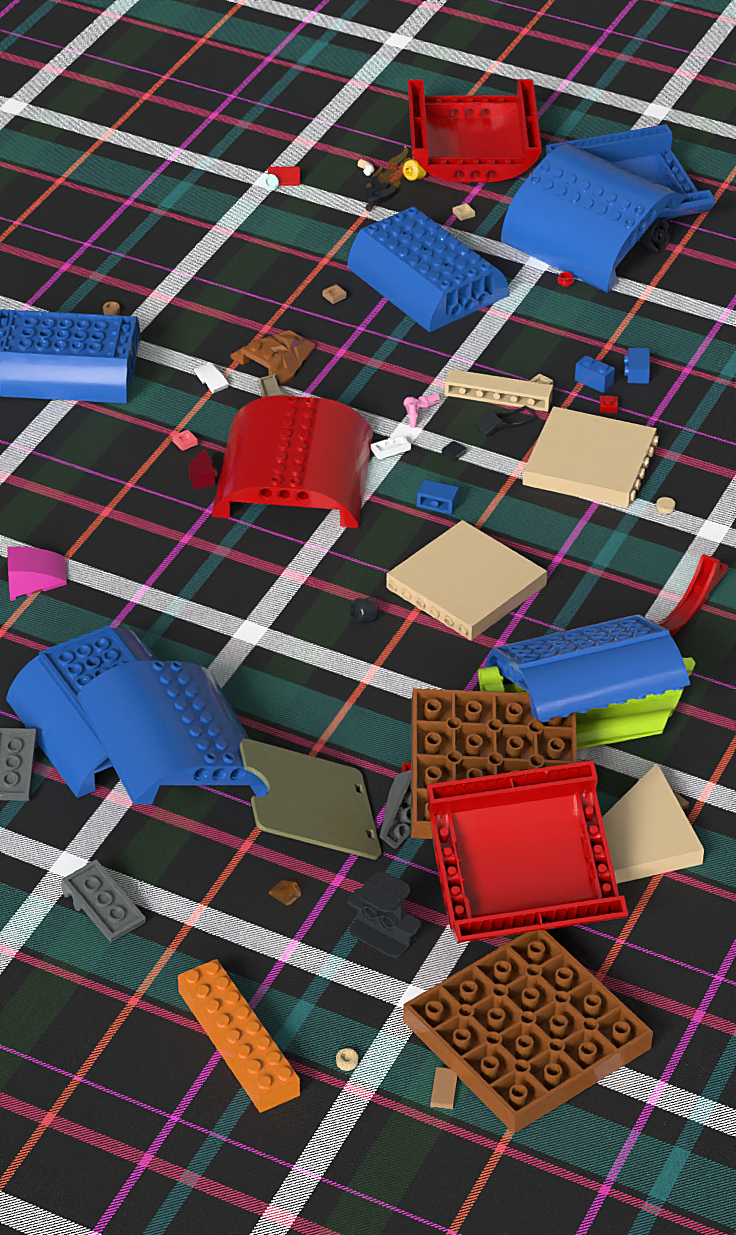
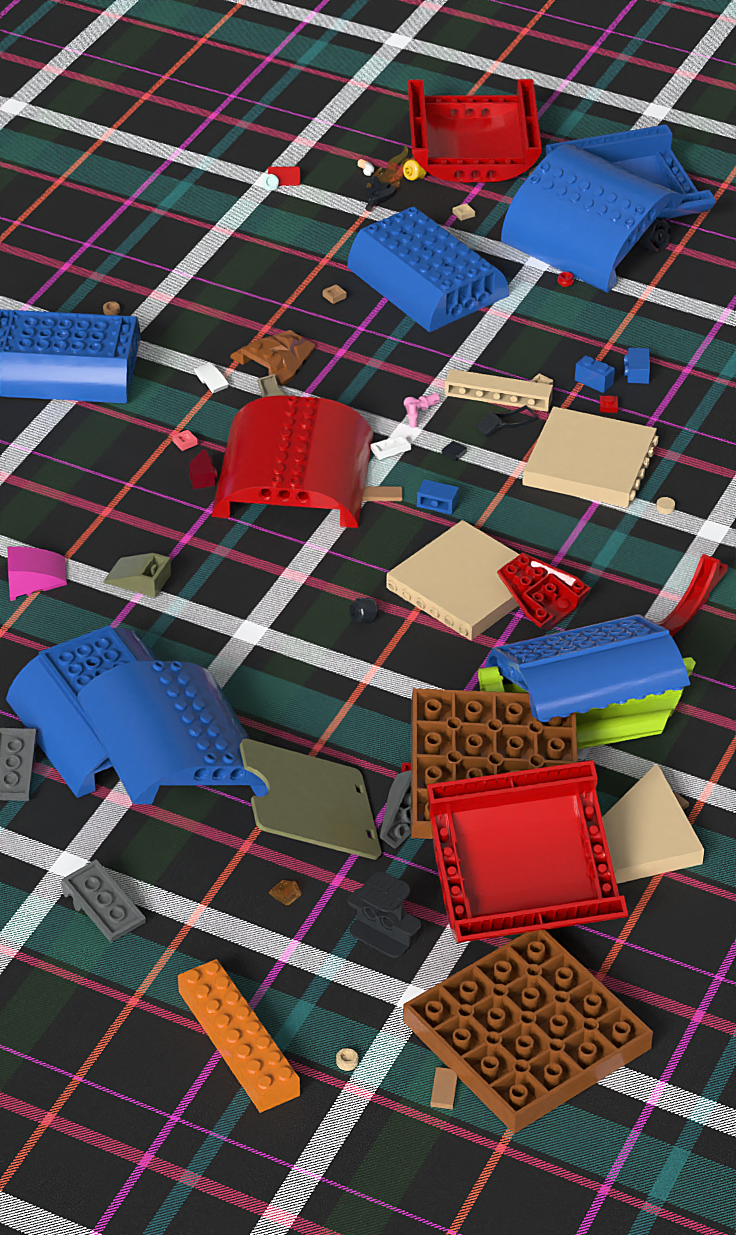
(141, 573): none -> olive slope
(375, 493): none -> medium nougat tile
(542, 590): none -> red wedge

